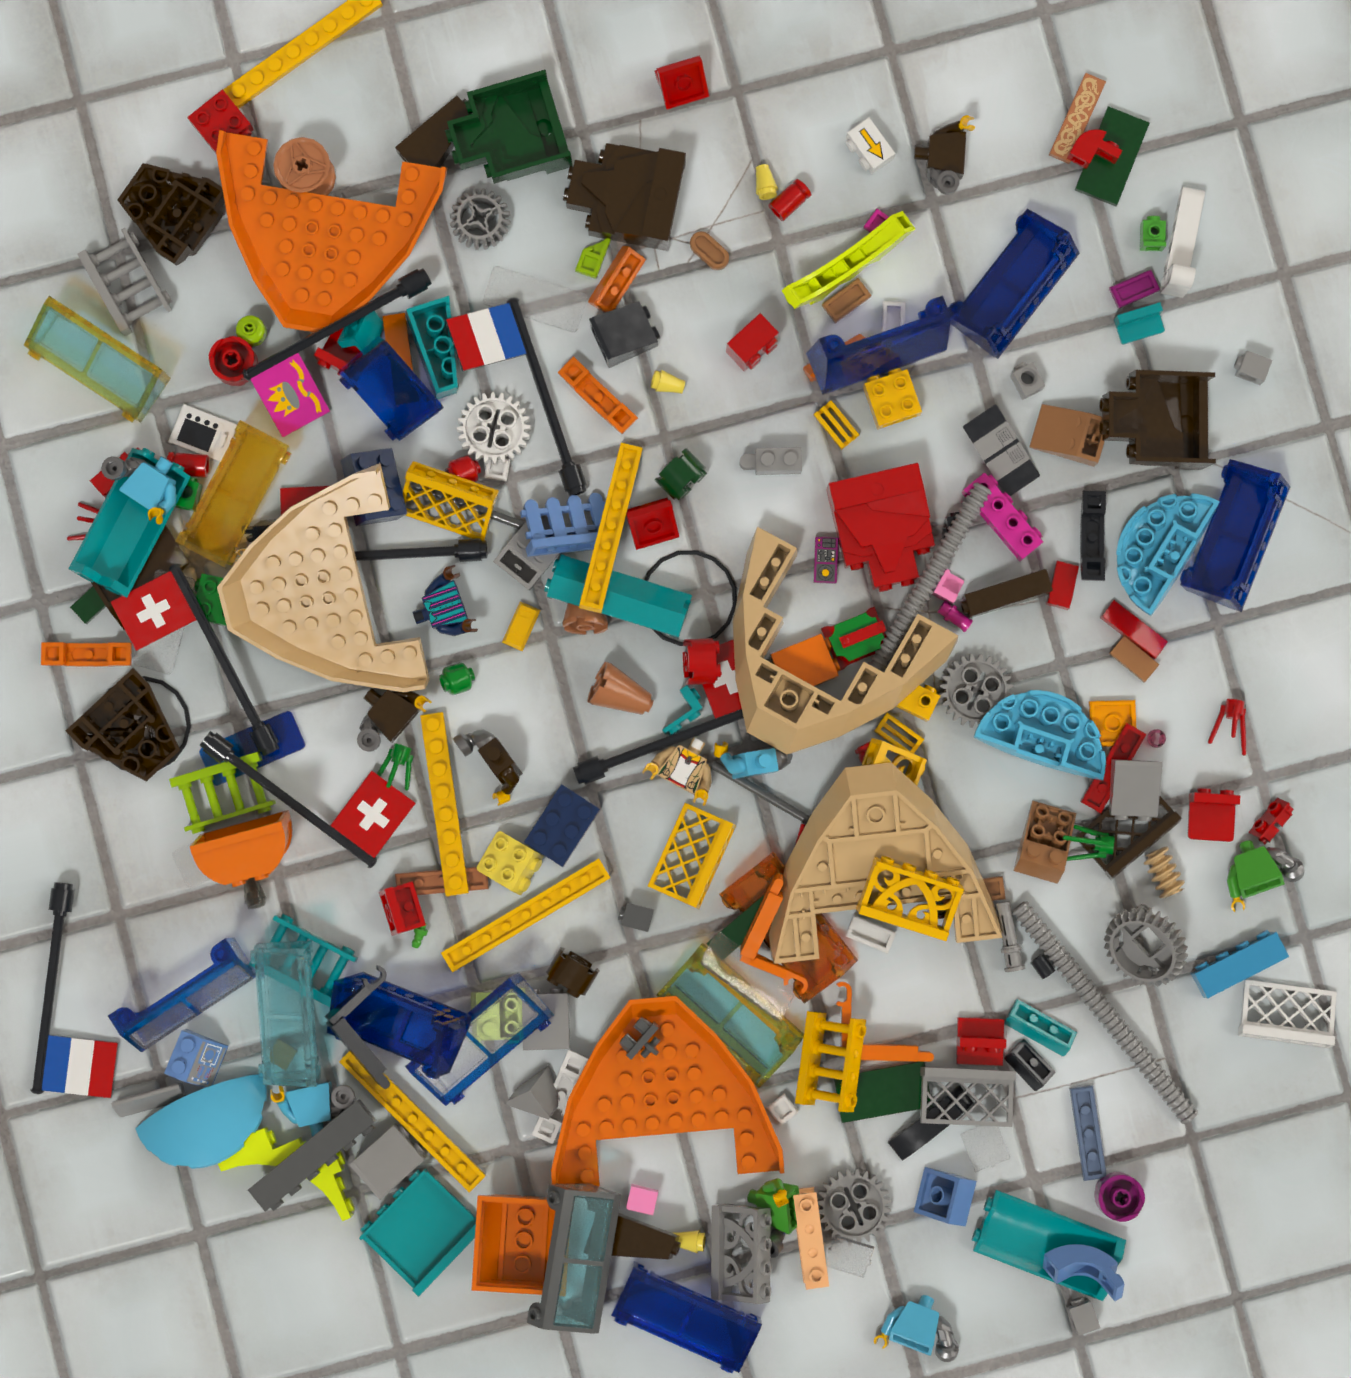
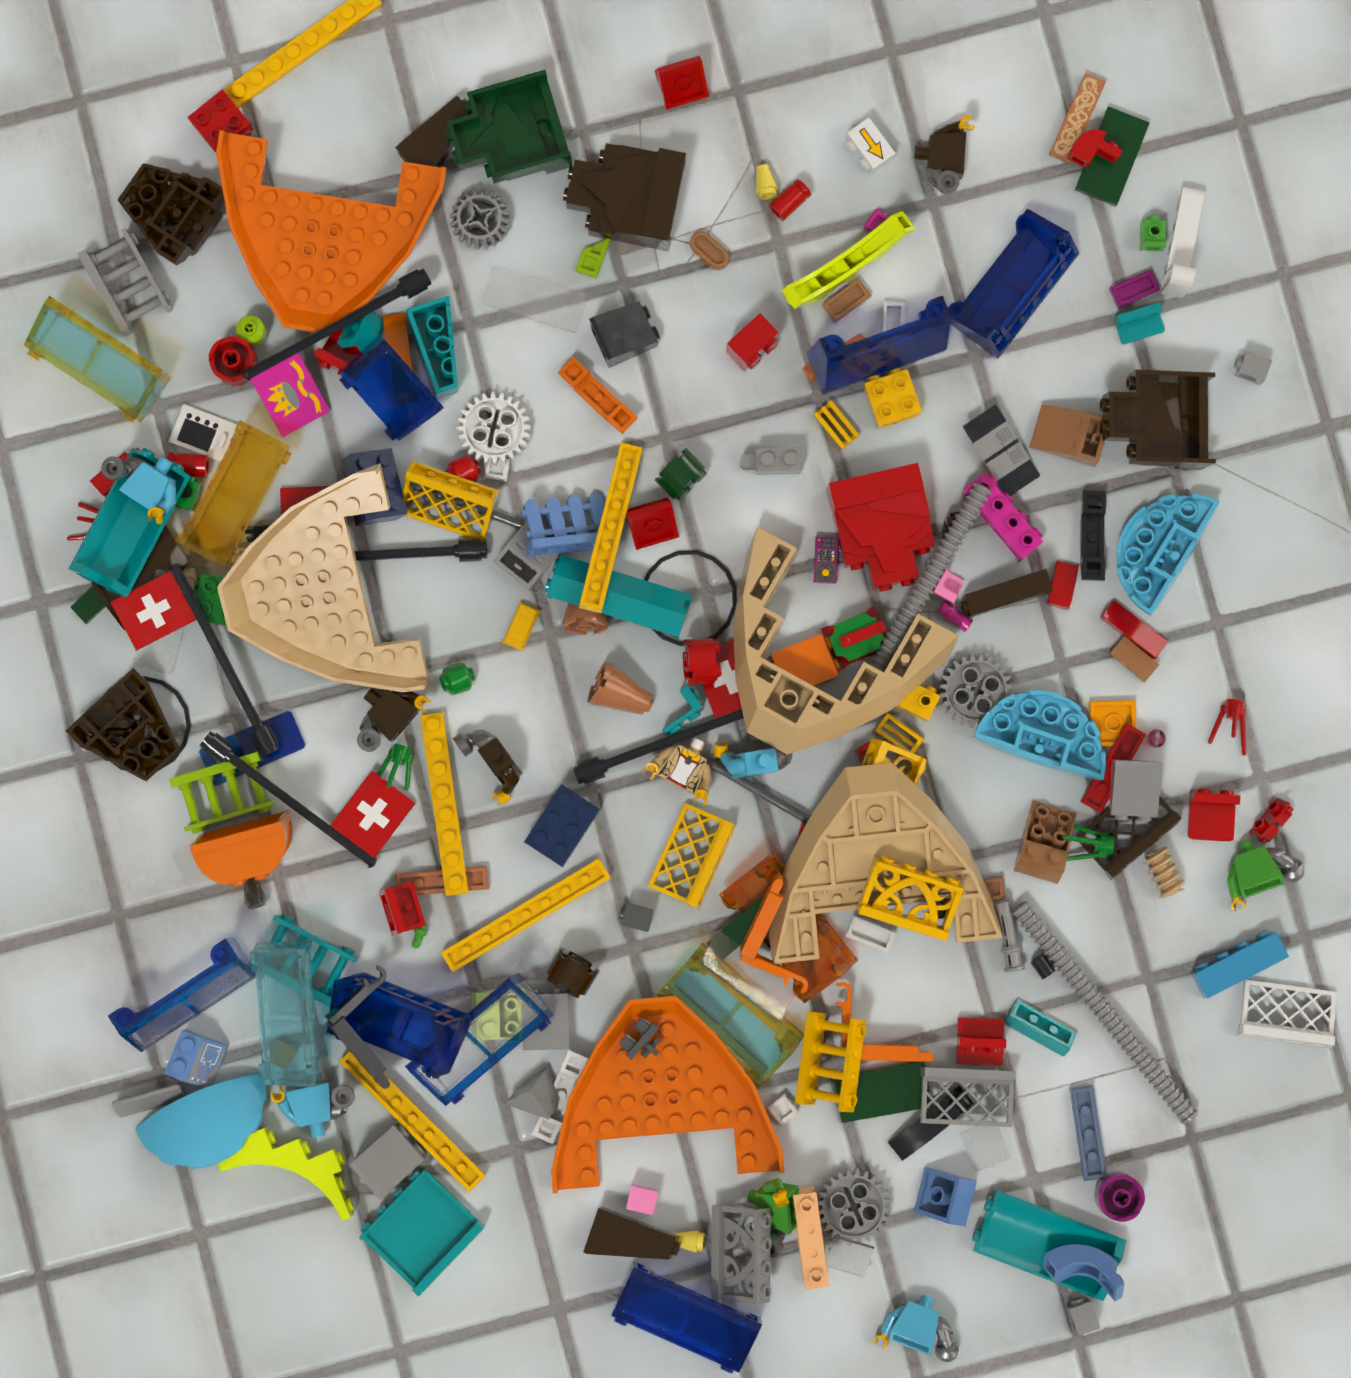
(69, 1062): flag -> none
(86, 654): orange slope -> none
(304, 167): nougat piece -> none
(311, 1155): dark grey brick -> none
(444, 606): torso -> none
(502, 335): flag -> none
(510, 863): light yellow bracket -> none
(511, 1243): orange container -> none
(577, 1258): windscreen -> none
(617, 279): orange slope -> none
(666, 382): light yellow cone -> none
(1027, 390): light grey brick -> none
(1029, 1065): black slope -> none
(1131, 955): light grey piece -> none
(1237, 535): clear blue windscreen -> none

